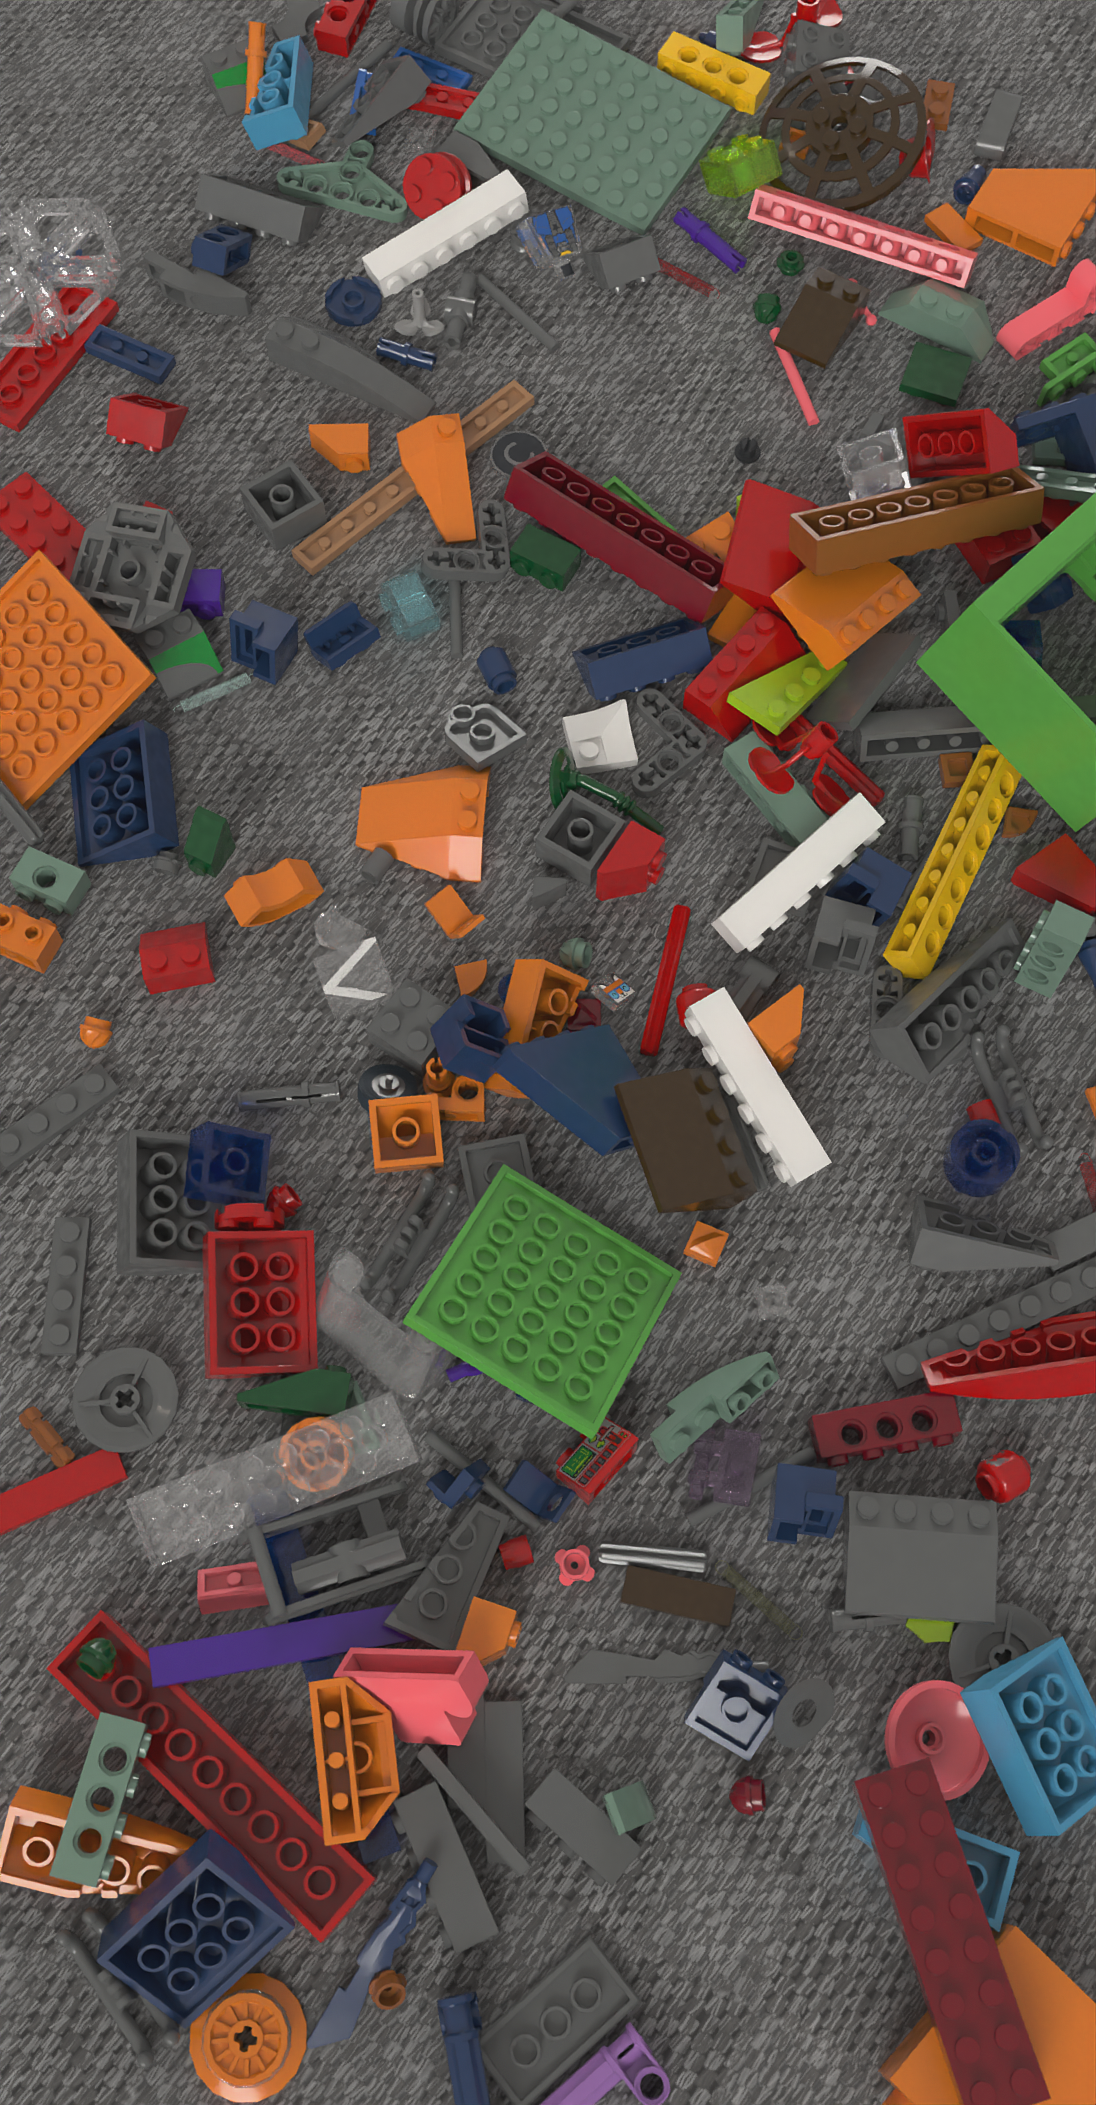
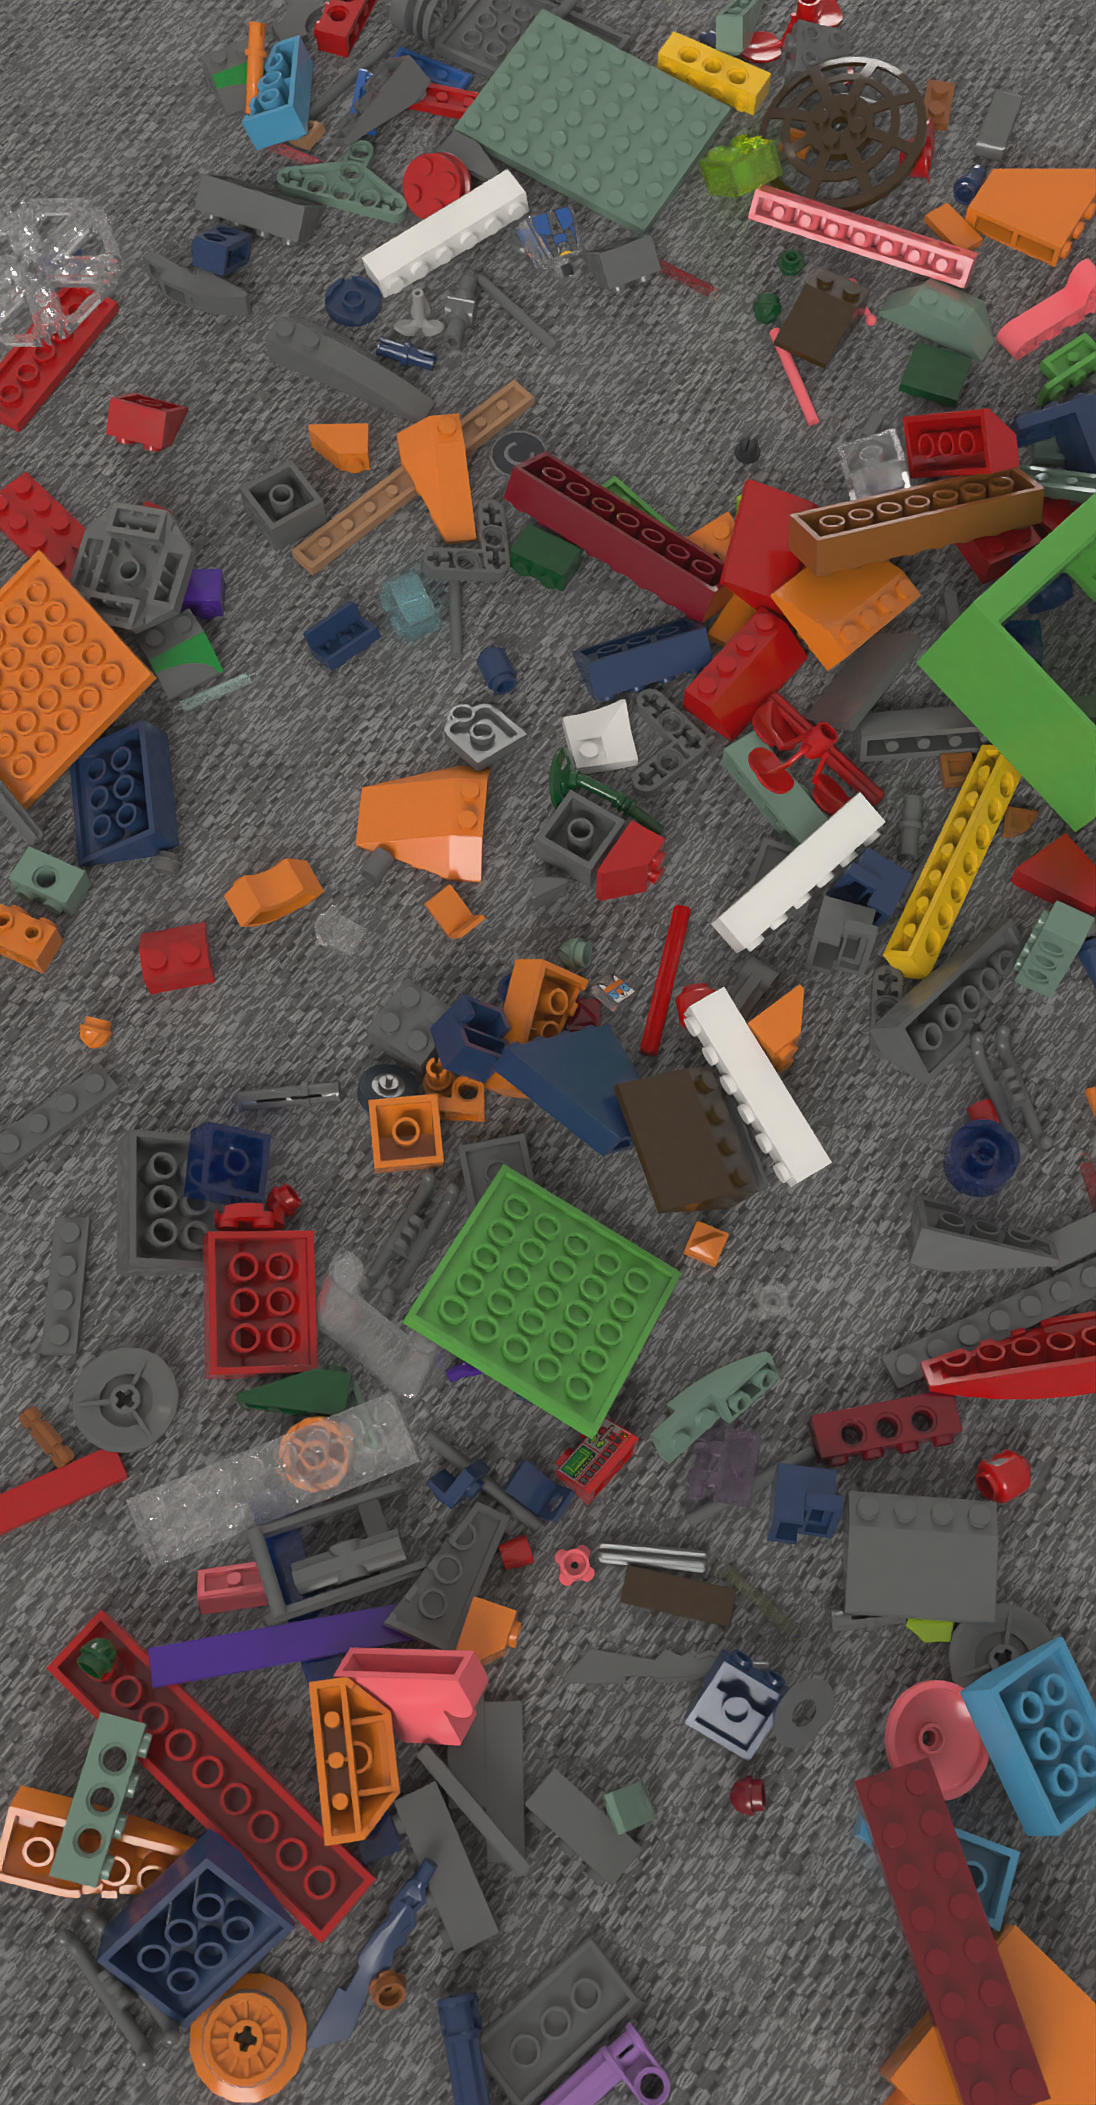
(130, 354): dark blue plate -> none
(208, 843): dark green slope -> none
(263, 640): dark blue plate -> none
(354, 978): clear tile -> none
(471, 976): orange tile -> none
(701, 232): dark purple pin -> none
(785, 692): lime wing -> none

